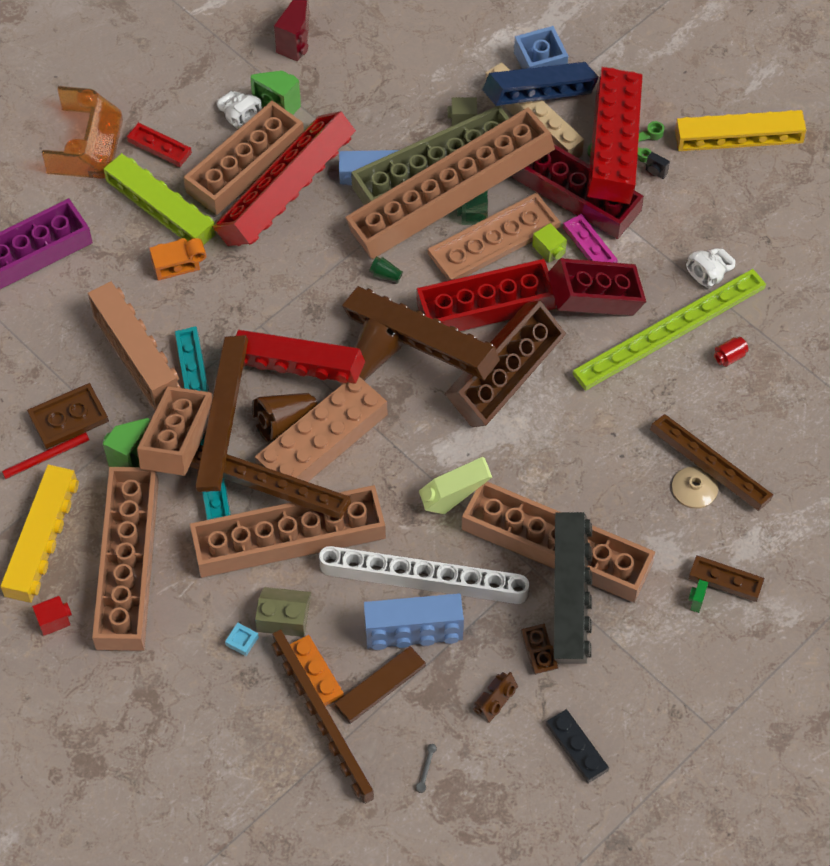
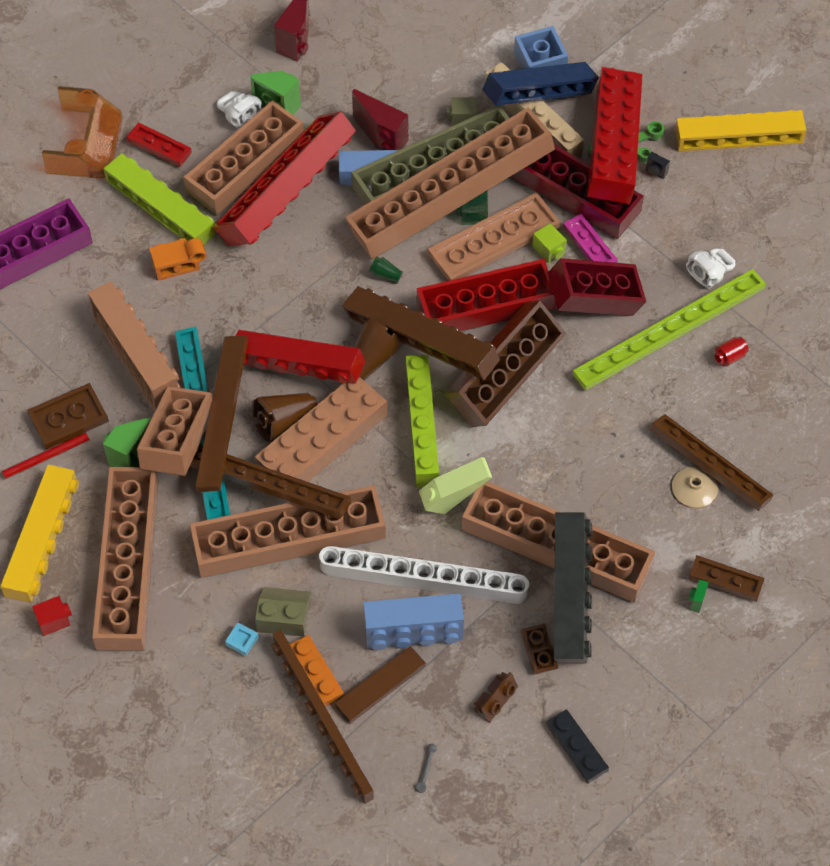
(380, 122): none -> dark red slope
(422, 419): none -> lime brick

